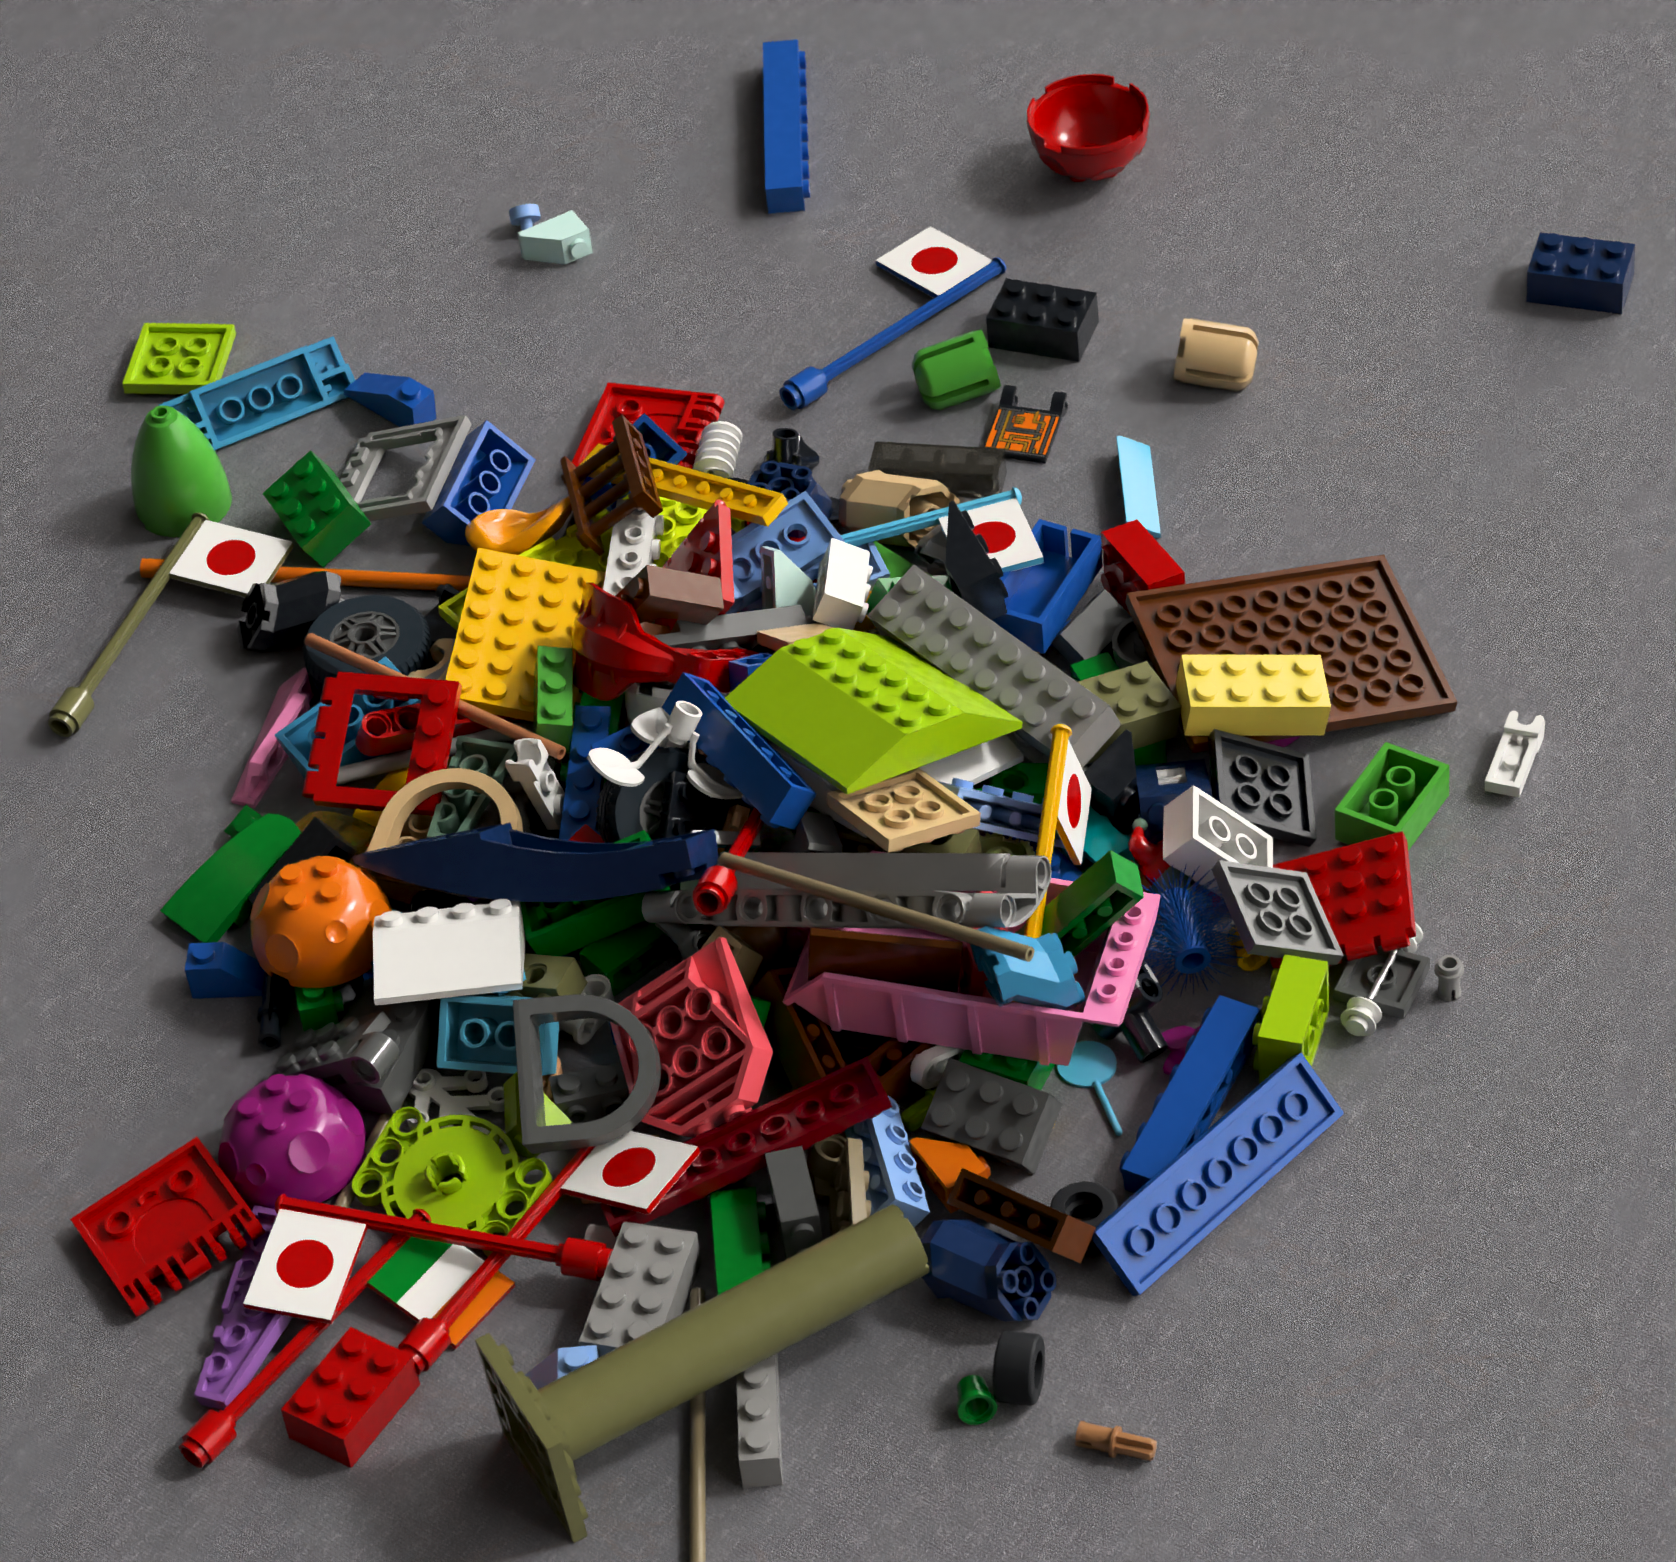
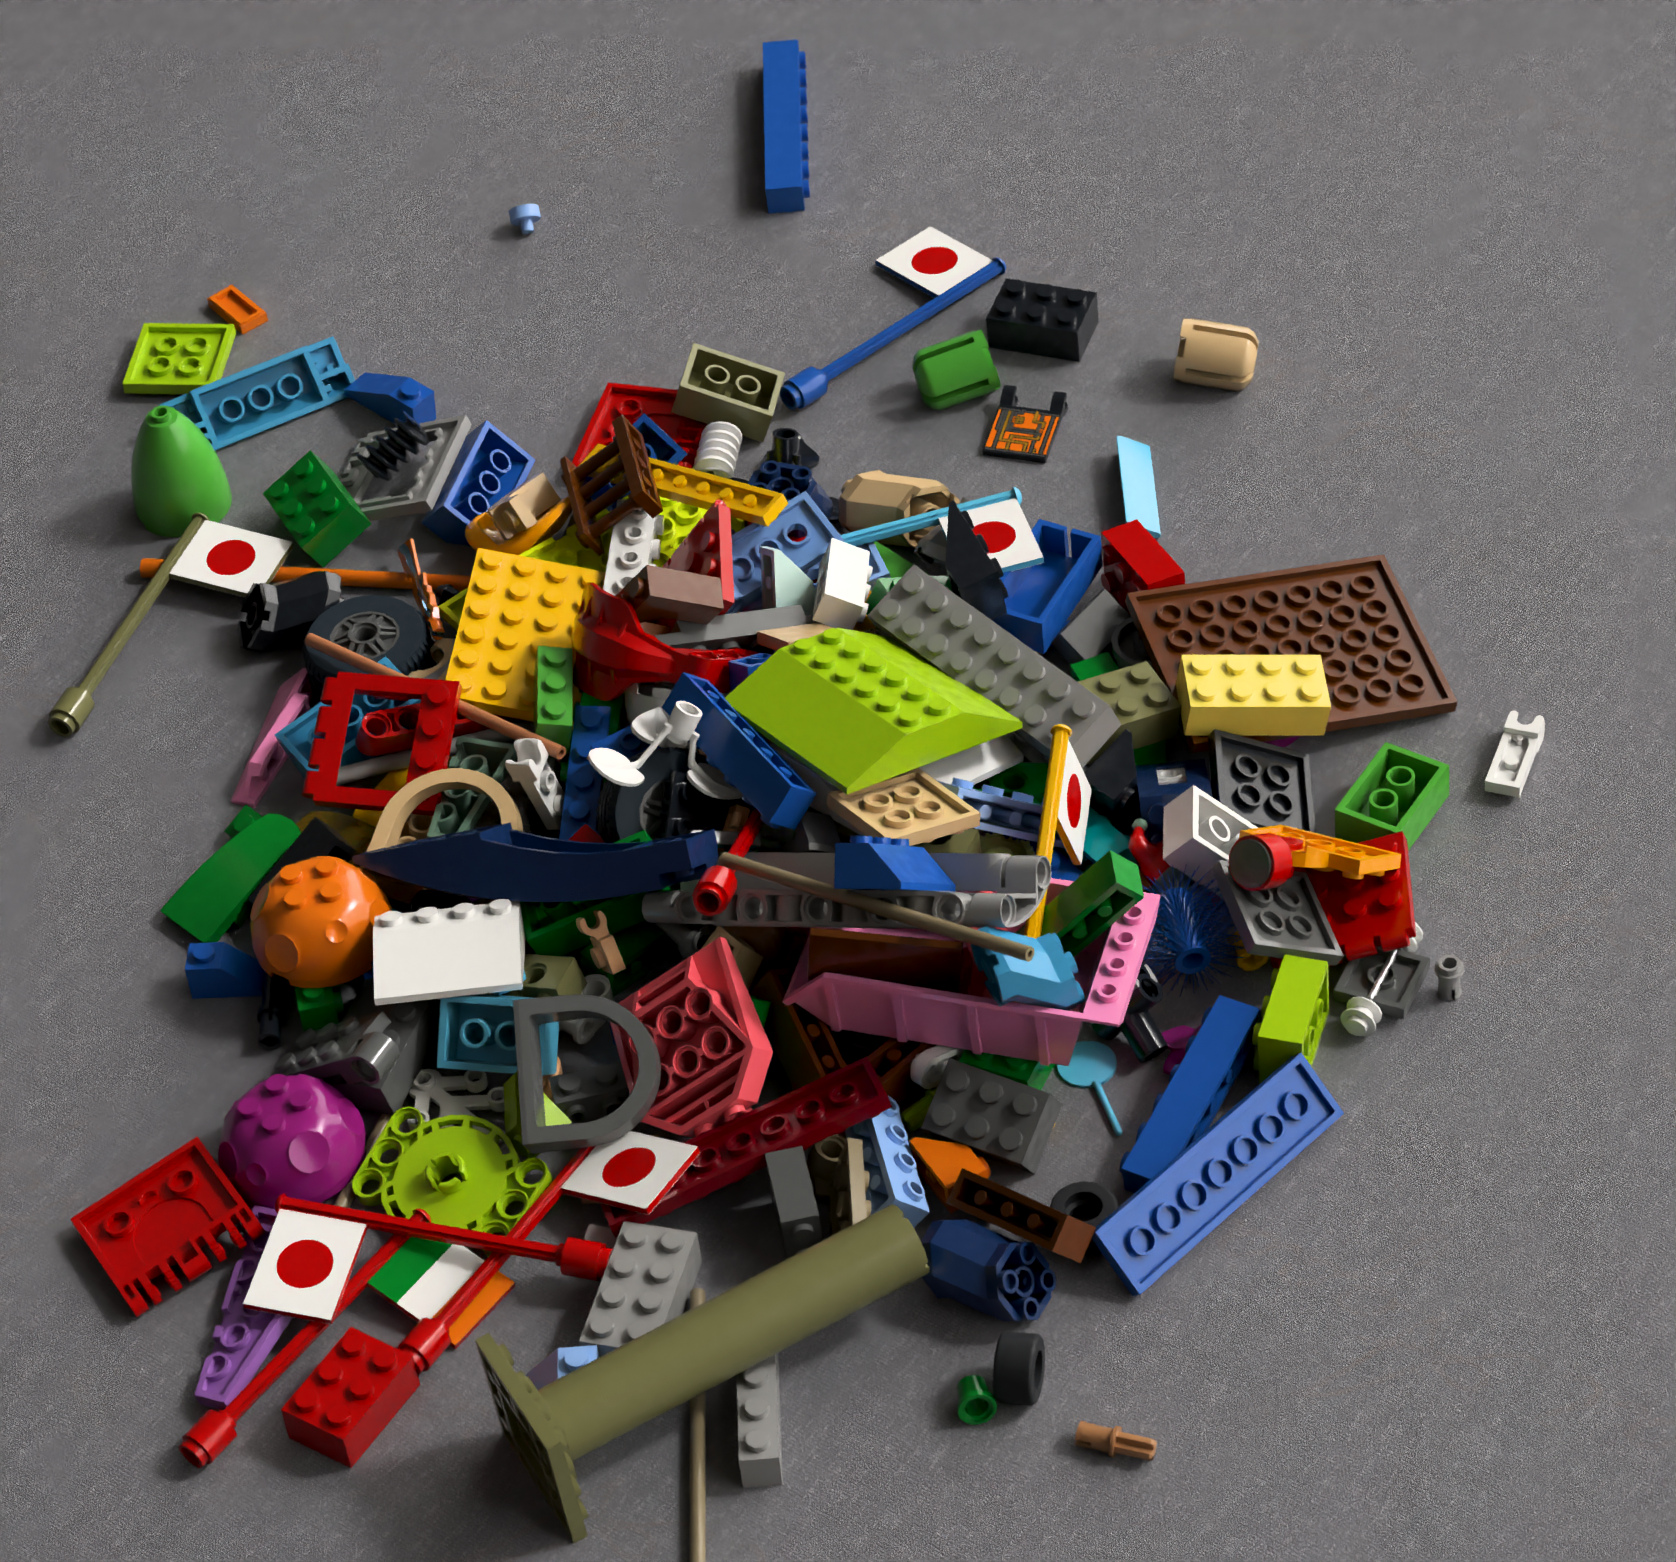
(237, 309): none -> orange tile
(394, 448): none -> black piece
(422, 591): none -> orange sword
(522, 505): none -> tan arch
(556, 240): light aqua slope -> none
(605, 950): none -> light nougat plate
(728, 390): none -> olive brick
(738, 1236): green brick -> none
(887, 865): none -> blue slope
(962, 469): clear smoke brick -> none
(1088, 126): red rock -> none
(1269, 855): none -> plate
(1580, 273): dark blue brick -> none

